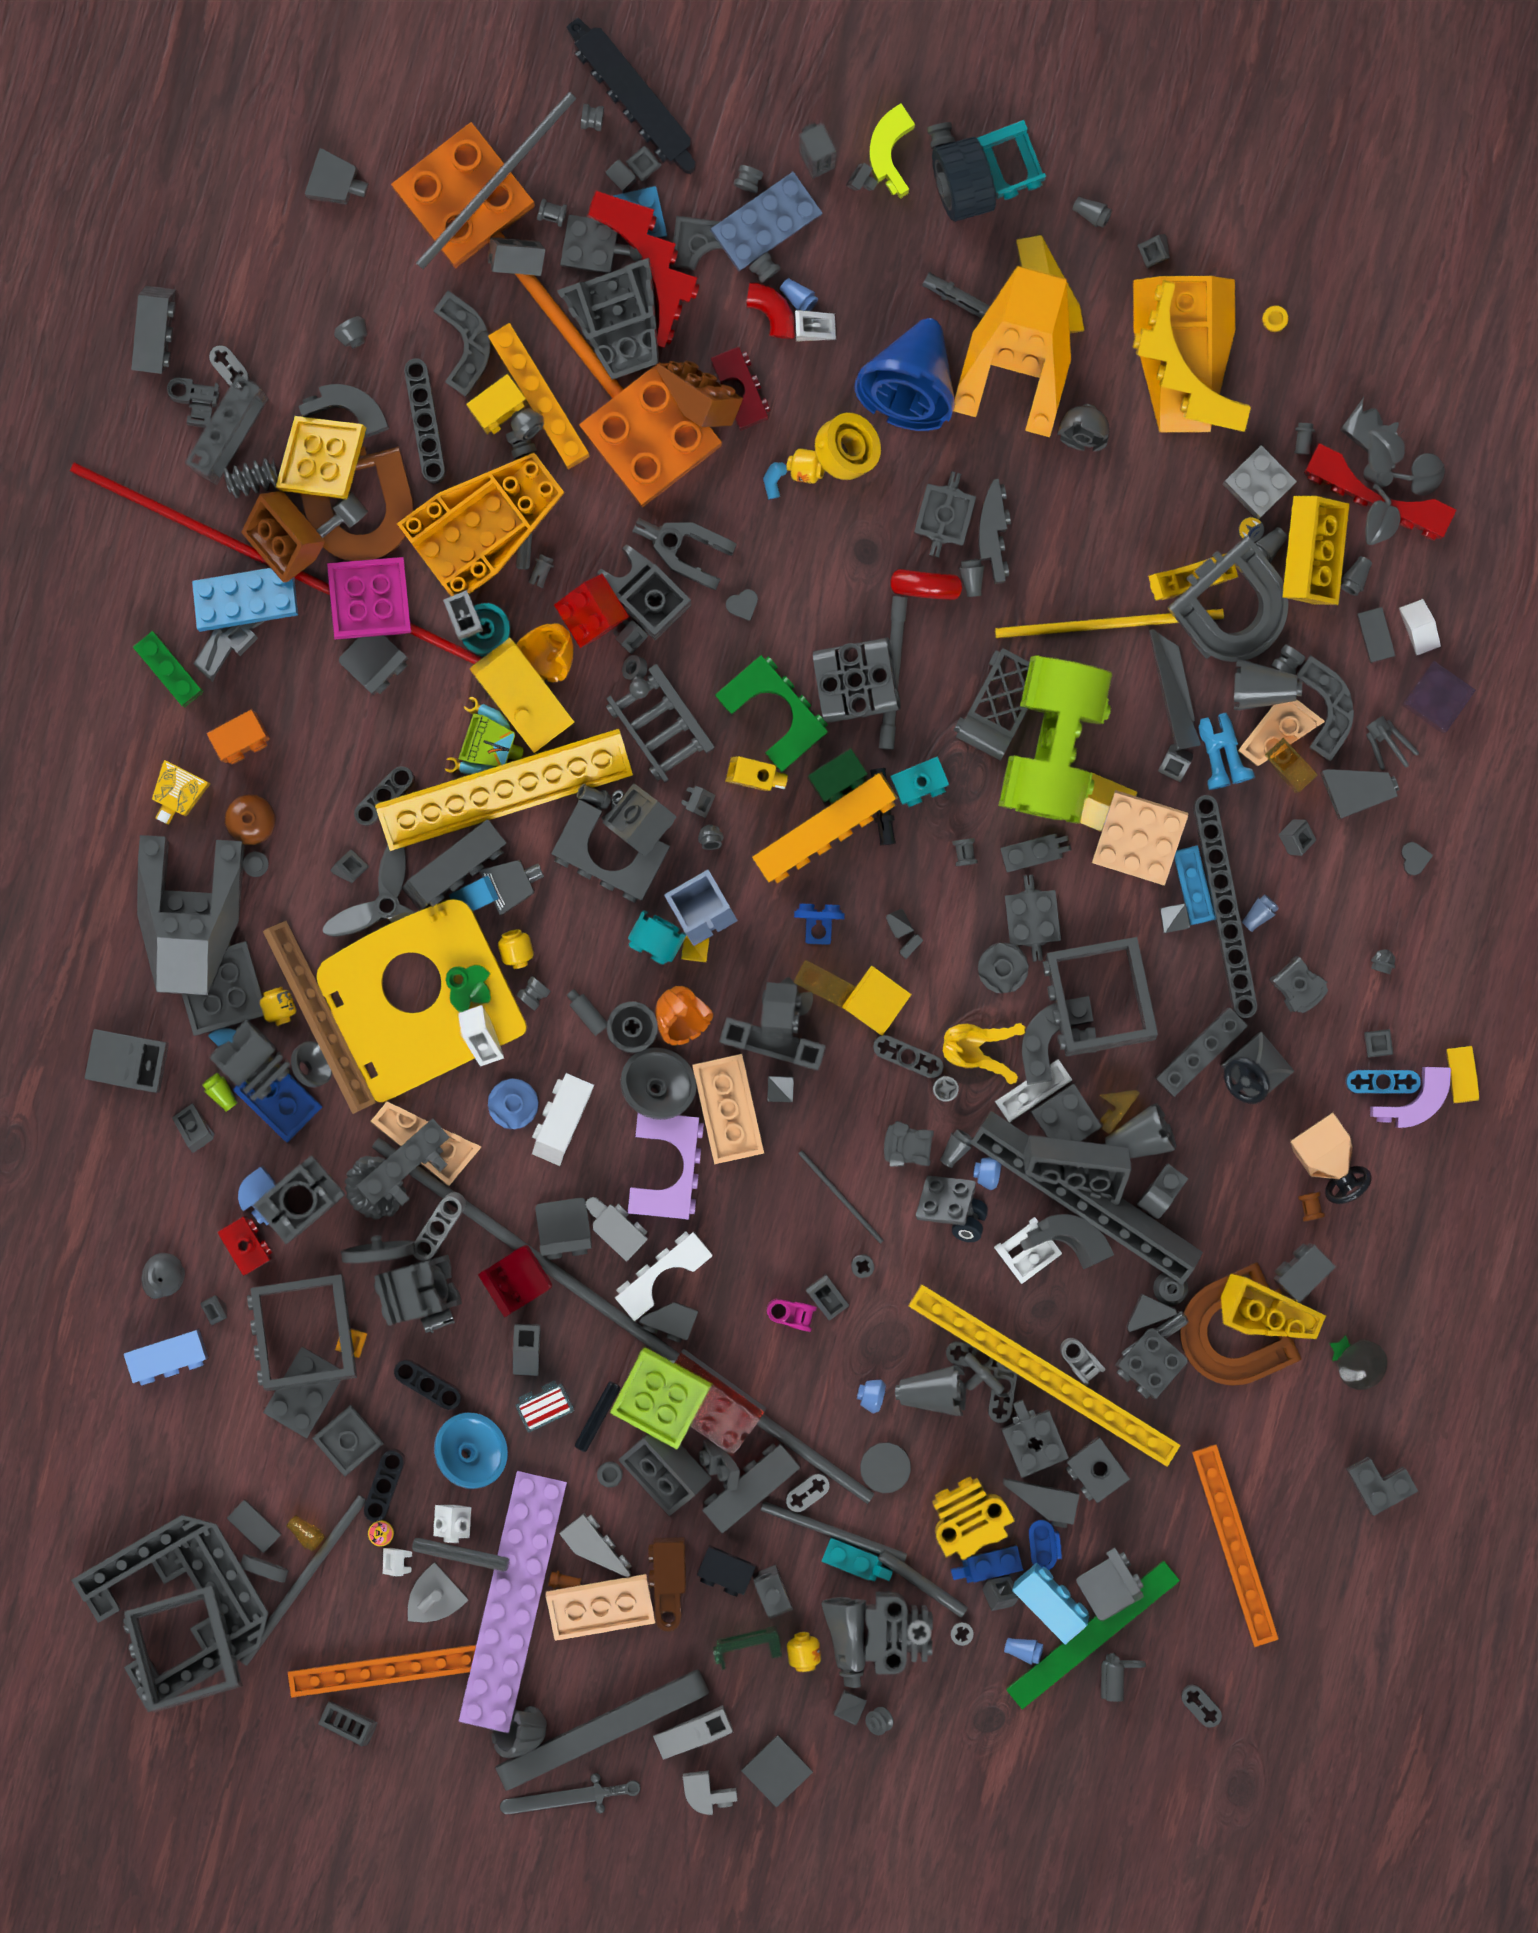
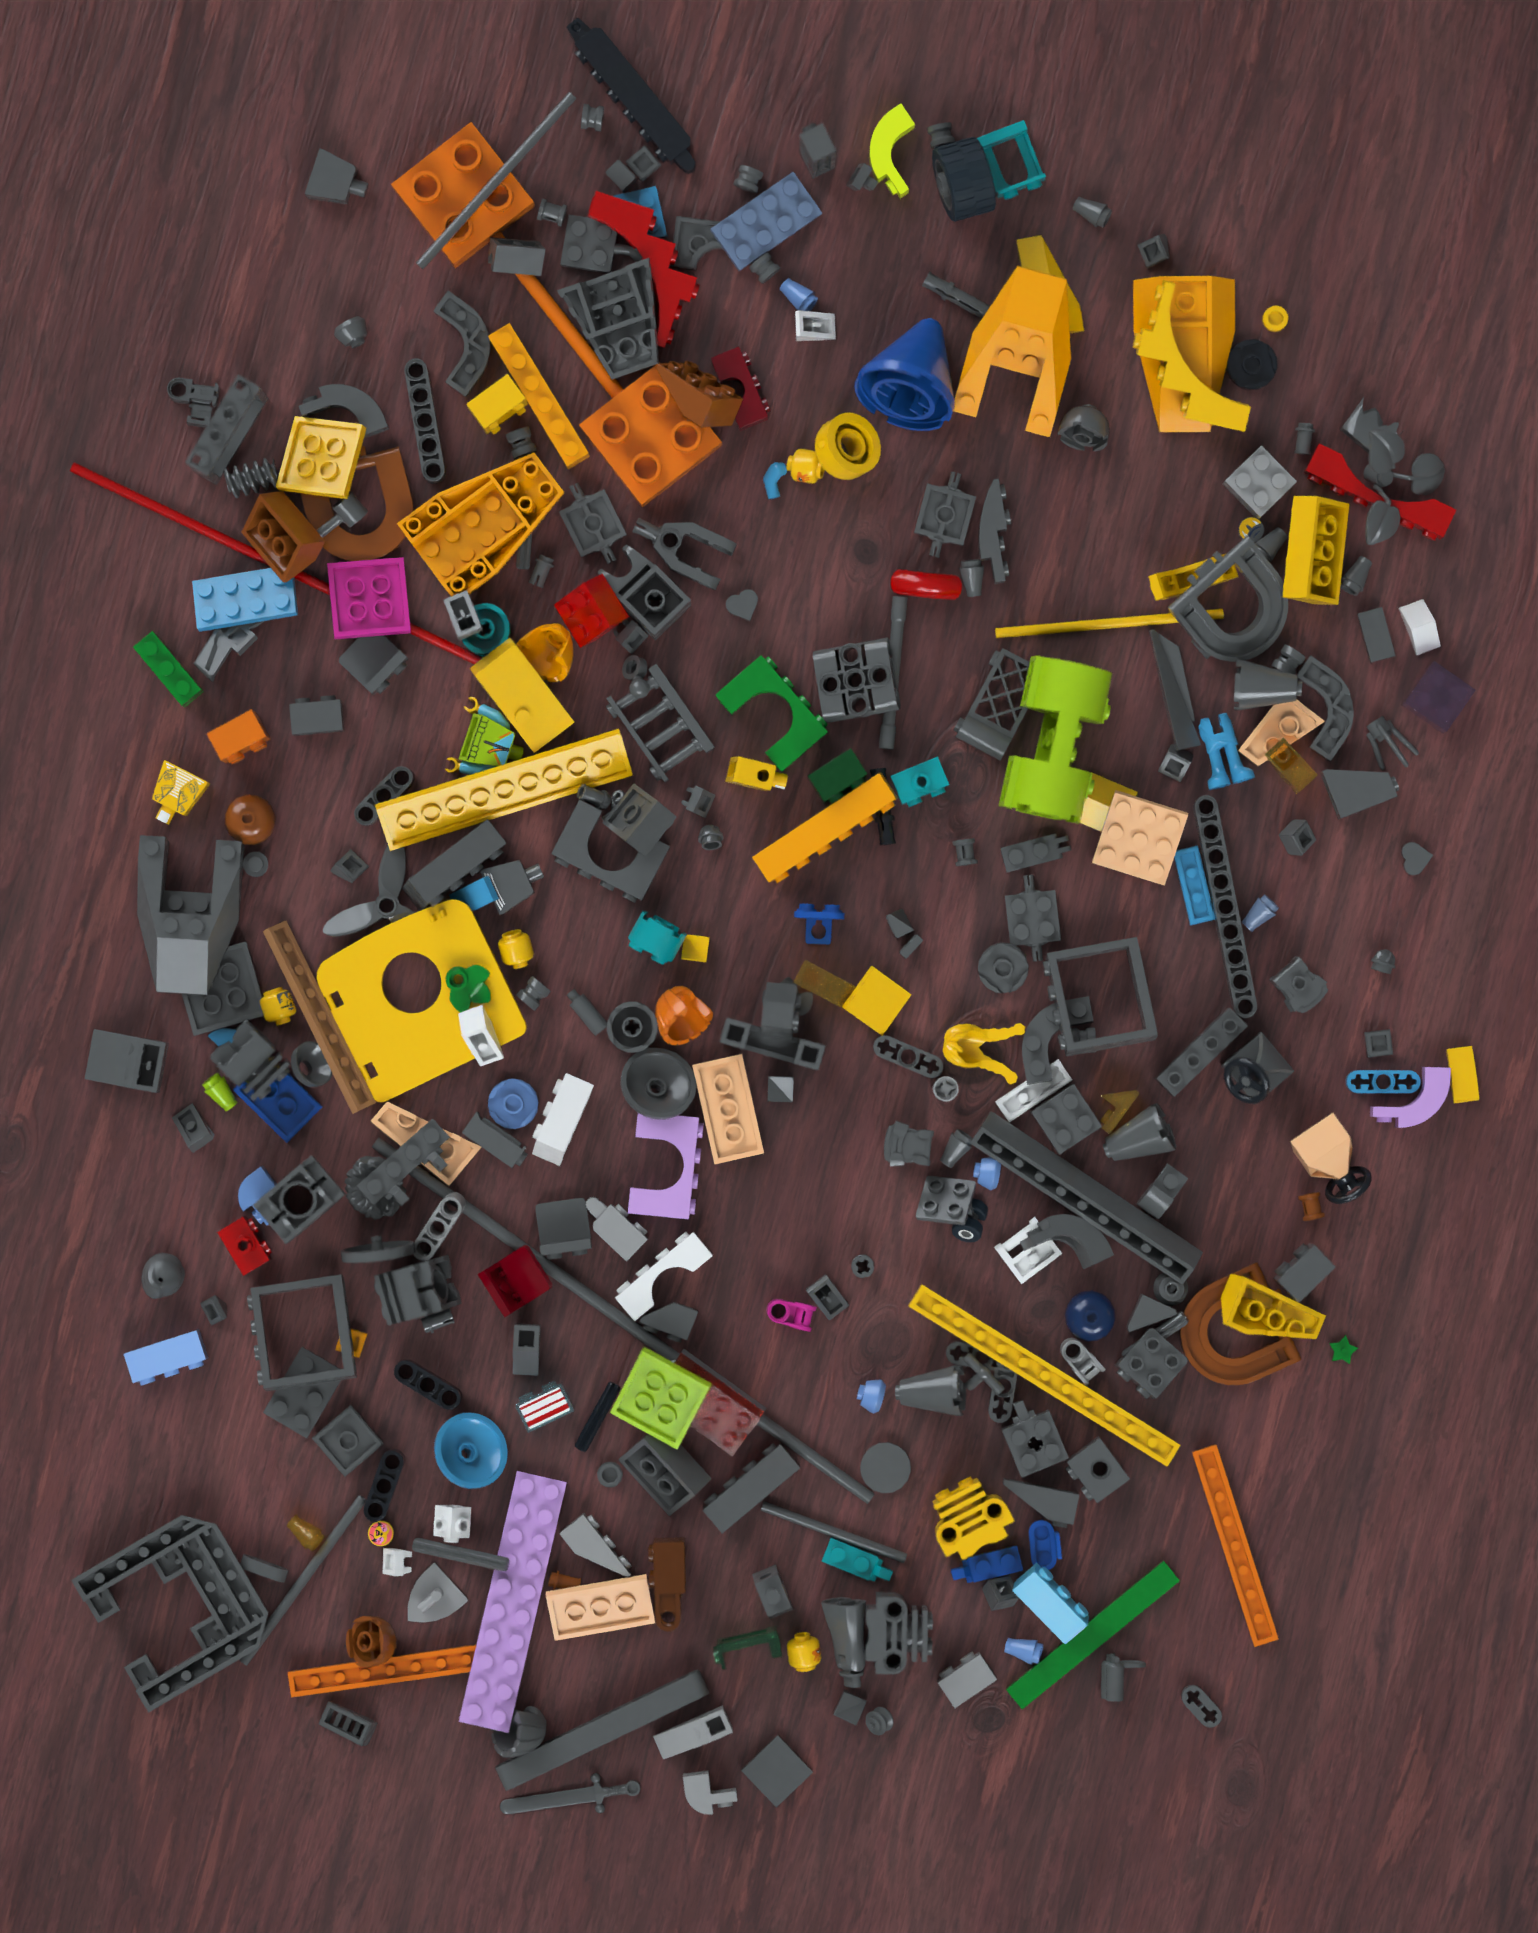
(153, 329): dark grey wedge -> none
(221, 1633): dark grey window -> none
(233, 363): light grey beam -> none
(254, 1526): dark grey tile -> none
(316, 717): none -> dark grey brick
(371, 1641): none -> dark orange cylinder
(495, 1140): none -> dark grey window
(526, 424): dark grey cone -> none
(592, 523): none -> dark grey plate
(700, 907): sand blue piece -> none
(719, 1463): dark grey slope -> none
(725, 1570): black brick -> none
(775, 307): red cylinder -> none
(804, 1487): light grey beam -> none
(840, 1196): dark grey piece -> none
(916, 1624): light grey bush -> none
(922, 1583): dark grey piece -> none
(966, 1679): none -> light grey brick
(969, 1636): light grey bush -> none
(1079, 1165): dark grey wedge -> none
(1090, 1315): none -> dark blue cylinder
(1110, 1586): dark grey bracket -> none
(1174, 918): dark grey slope -> none
(1252, 364): none -> black tile
(1362, 1365): clear smoke dish -> none
(1380, 1492): dark grey brick -> none

